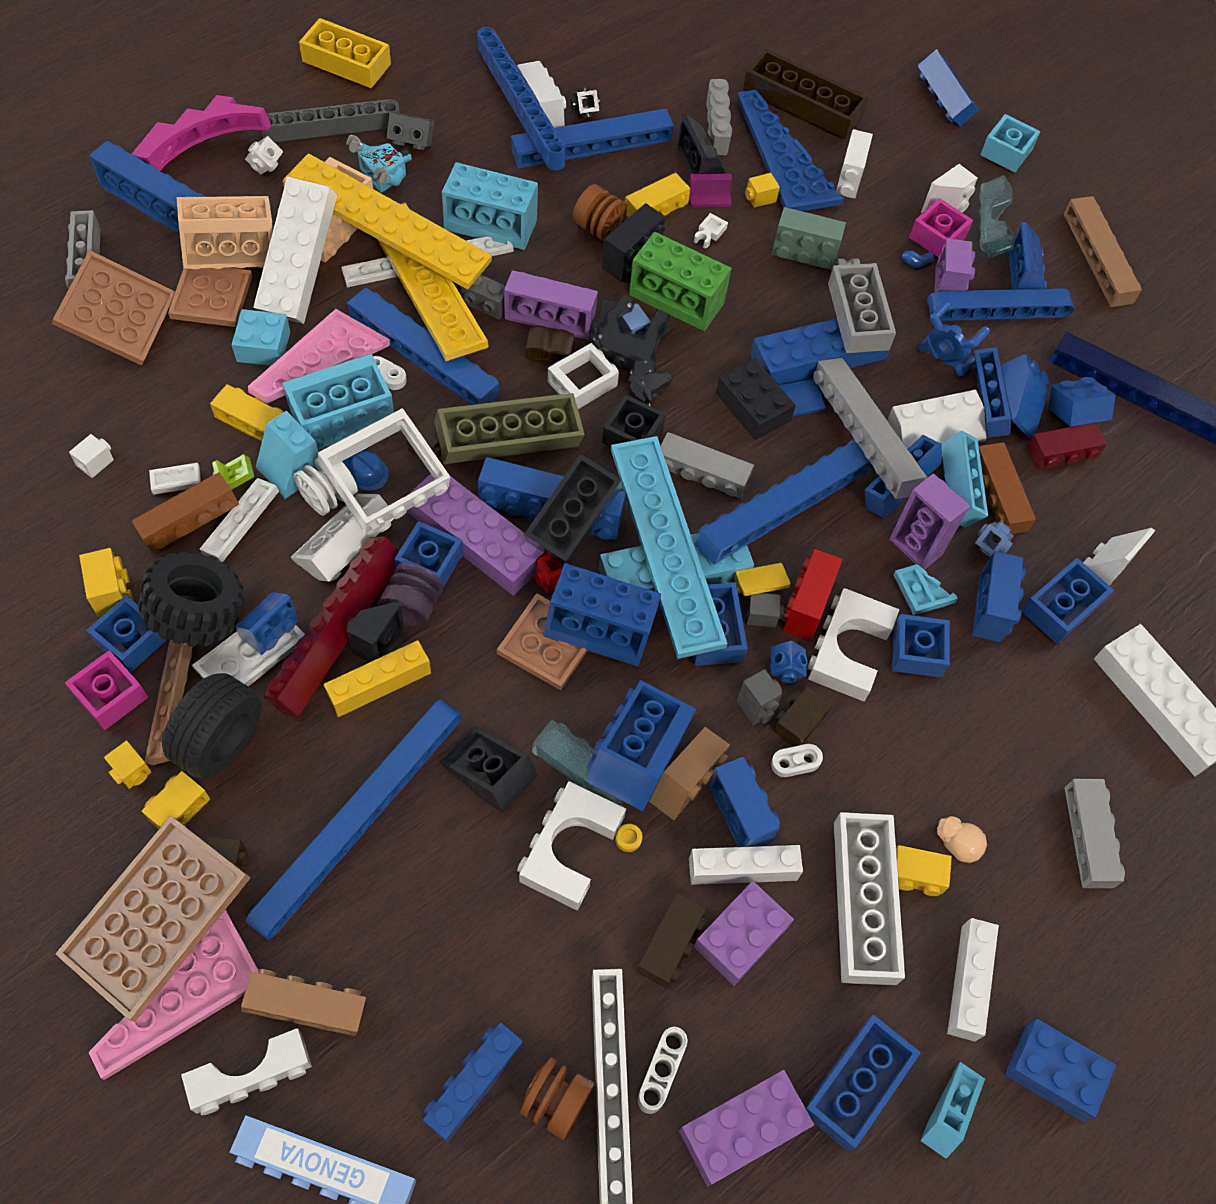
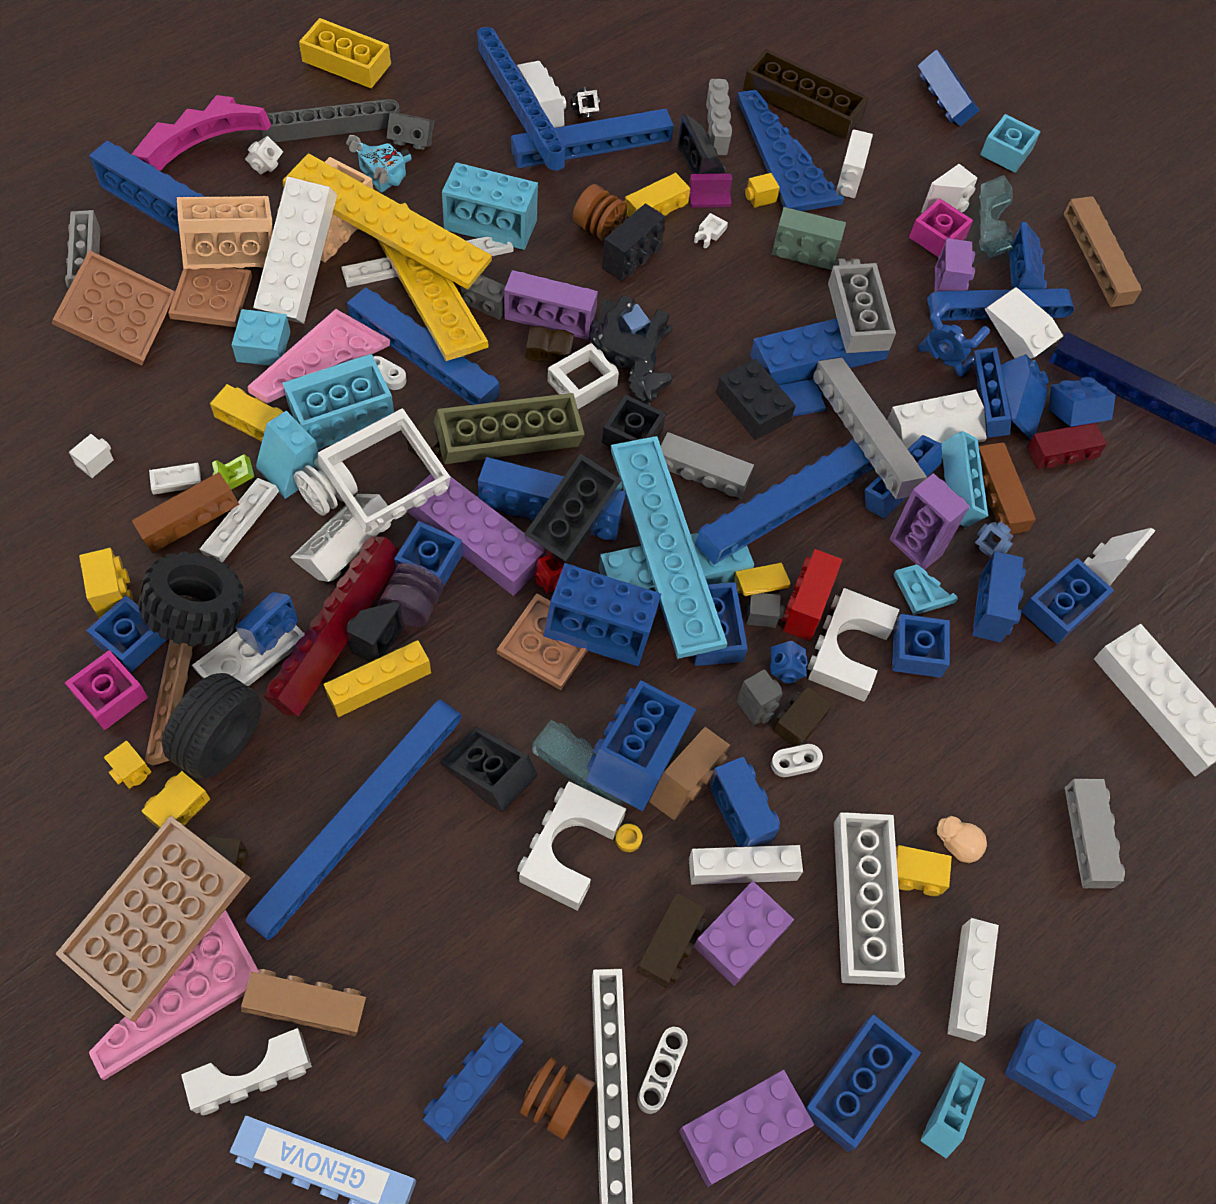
(367, 470): blue piece -> none
(679, 281): bright green brick -> none
(916, 260): blue arm -> none
(1023, 324): none -> white slope

